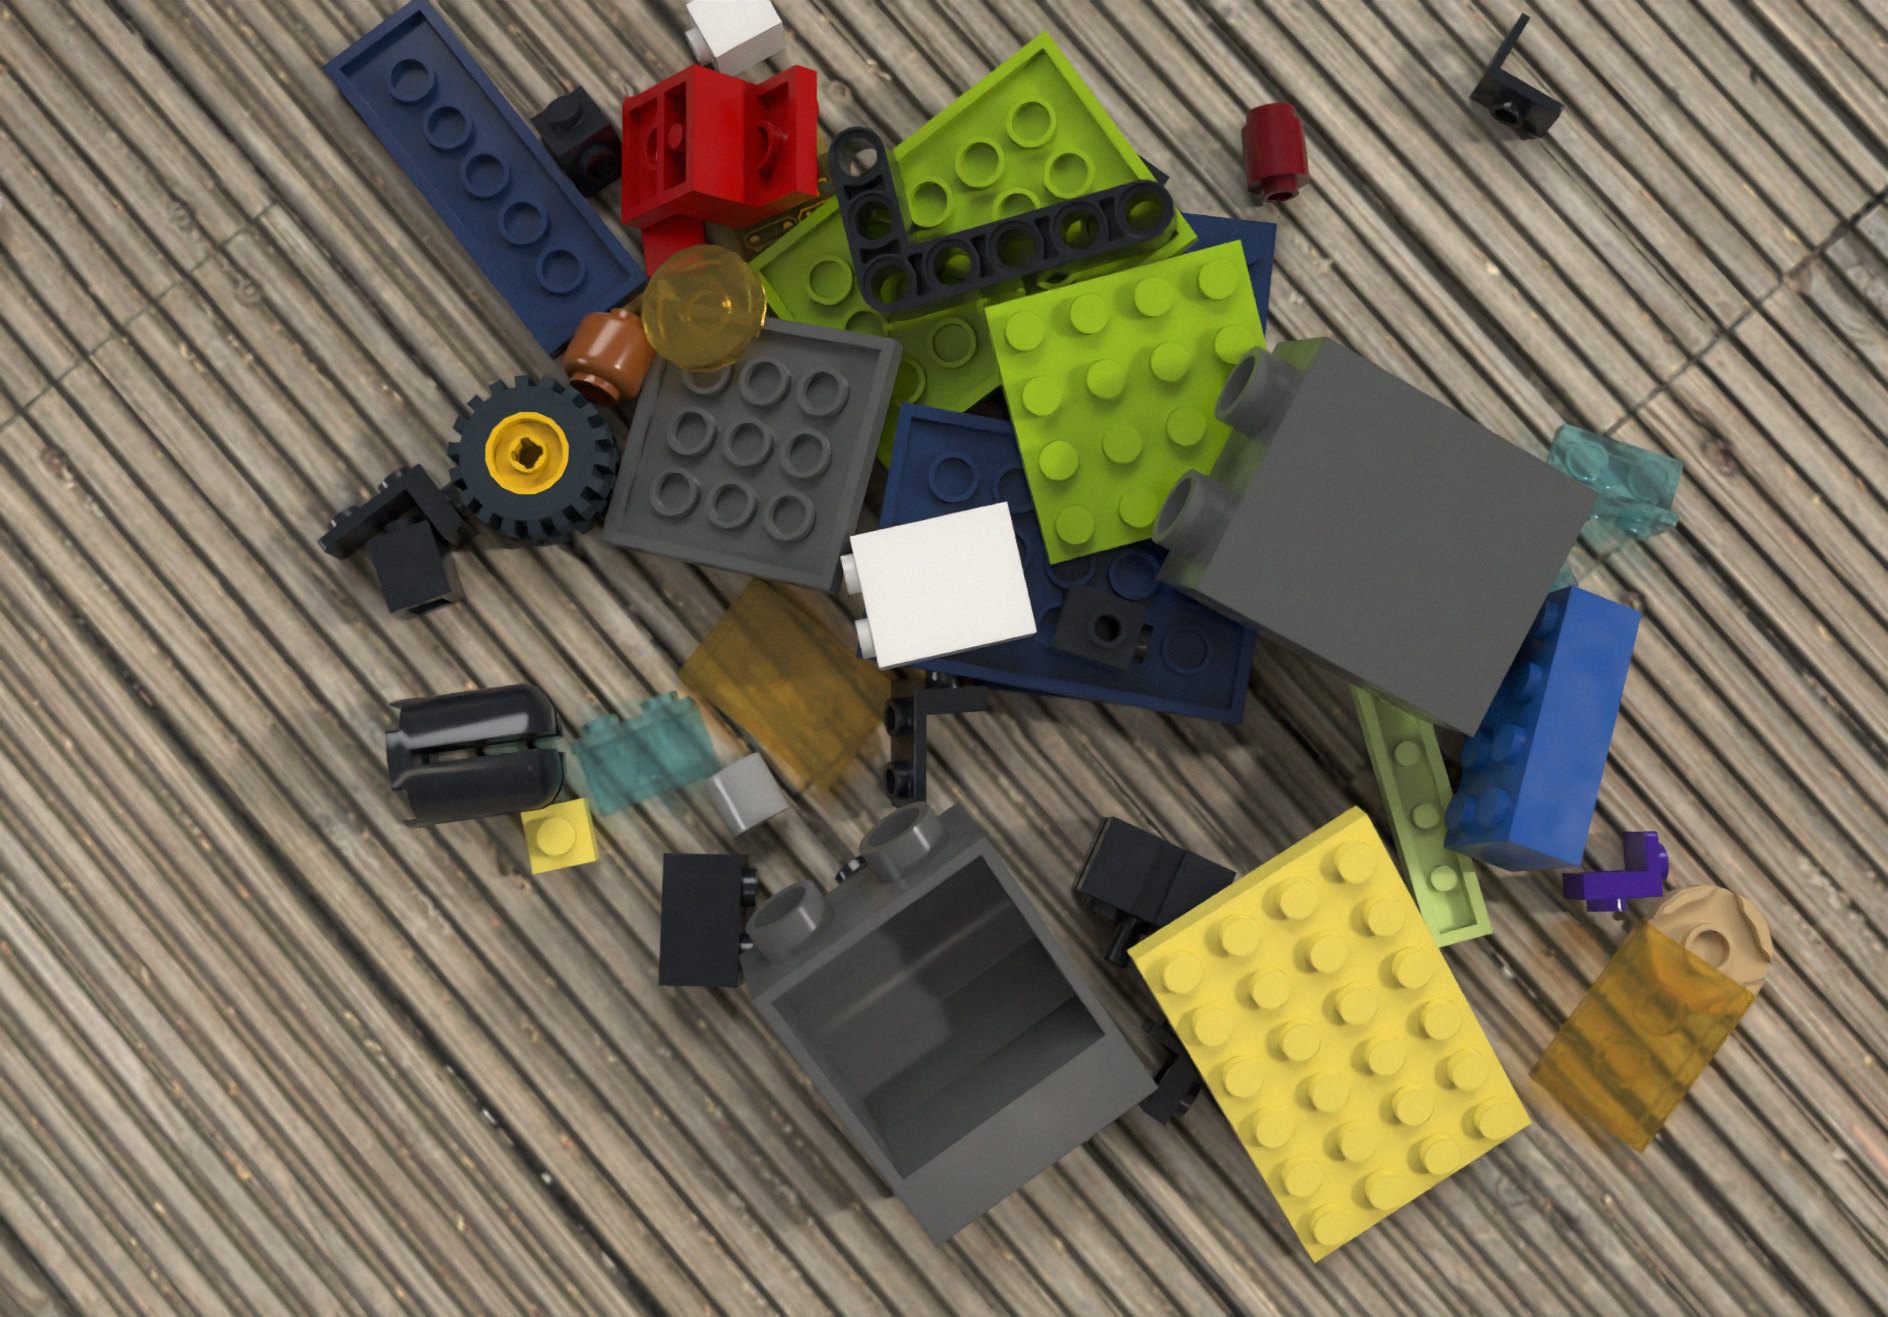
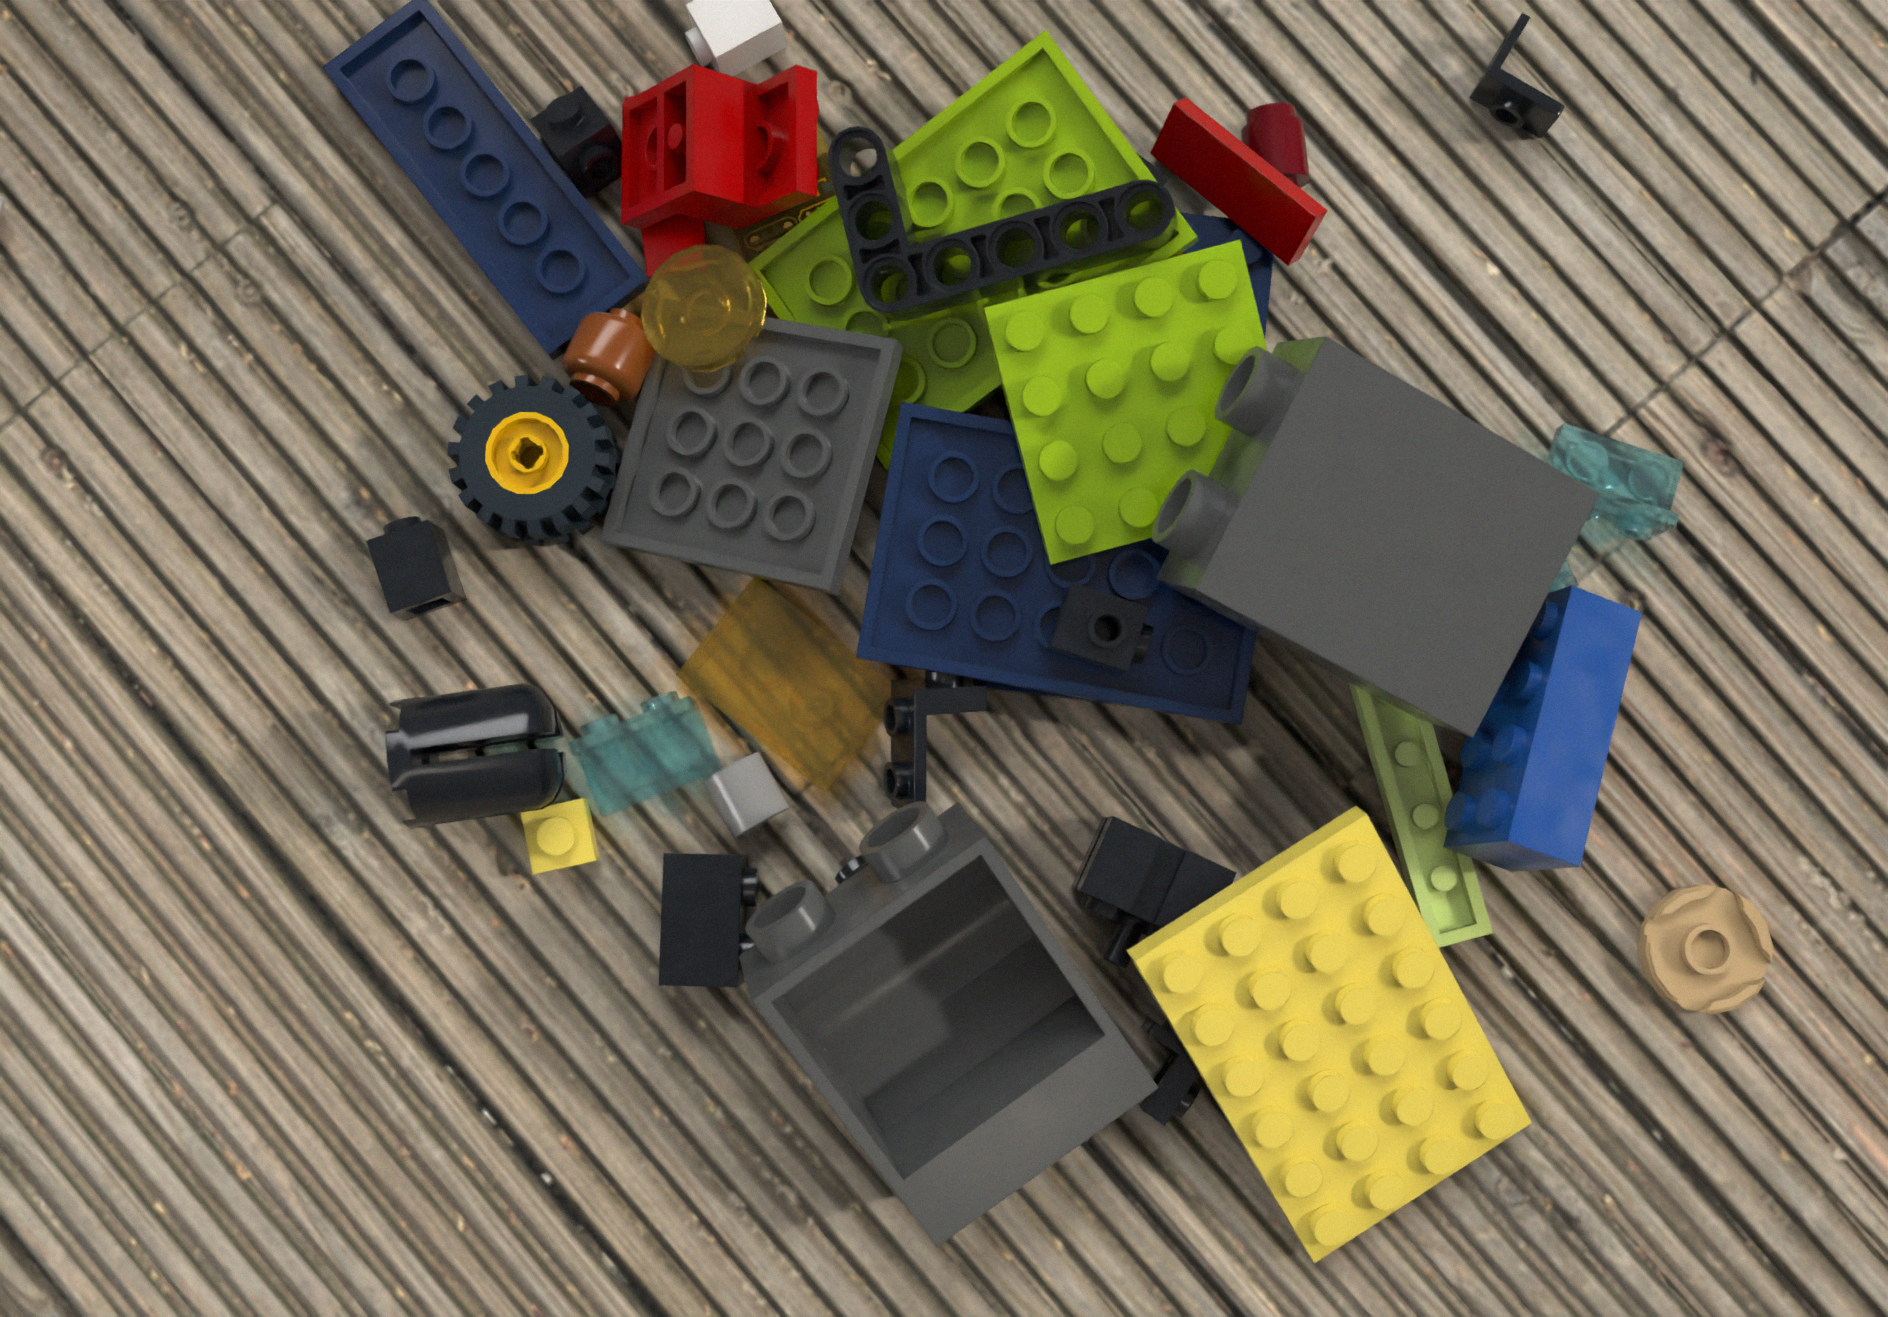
(398, 495): black bracket -> none
(939, 587): white brick -> none
(1237, 181): none -> red tile
(1608, 890): dark purple bracket -> none
(1641, 1035): clear yellow tile -> none

